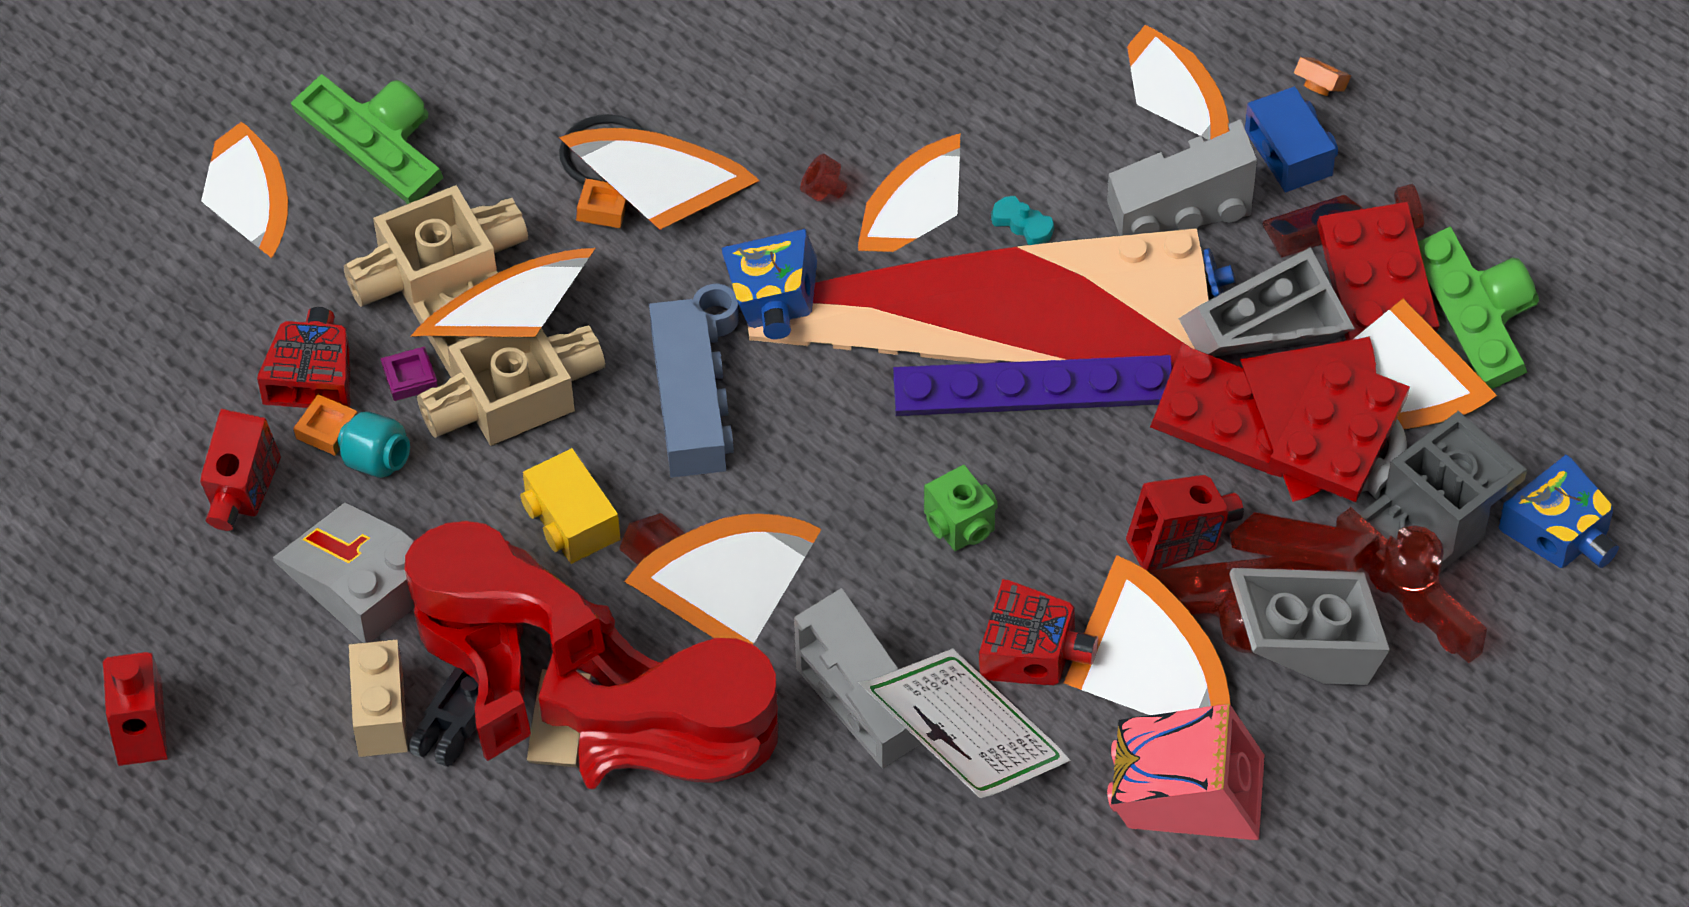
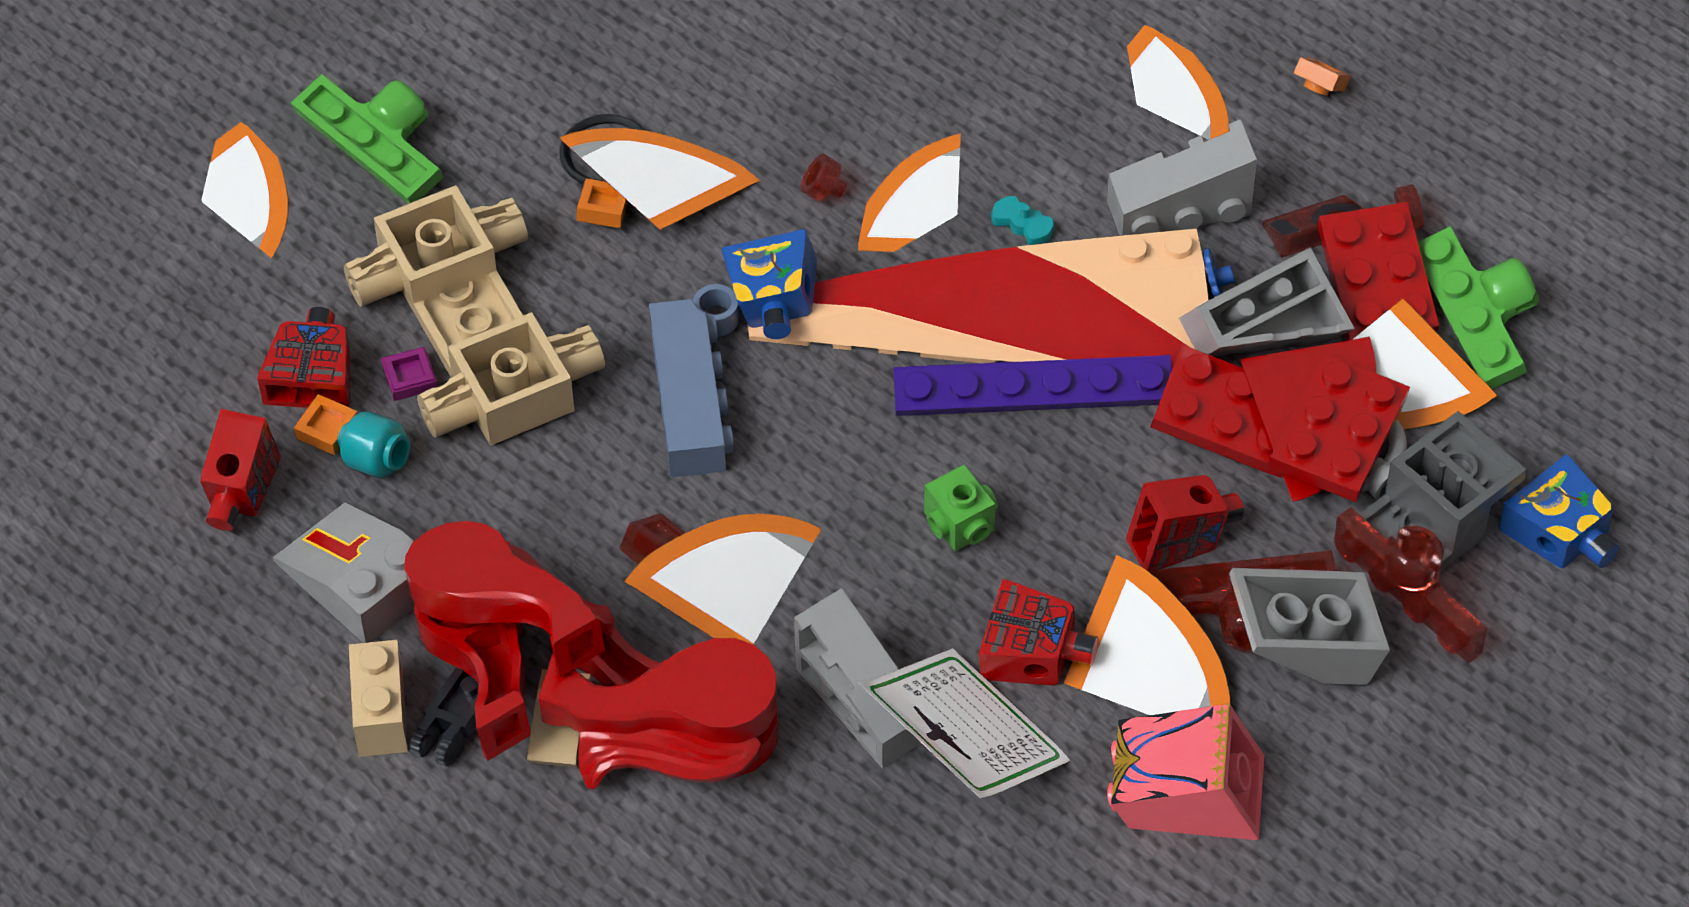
(135, 692): red torso -> none
(511, 301): sticker -> none
(570, 506): yellow brick -> none
(1291, 139): blue brick -> none
(1305, 541): clear red tile -> none

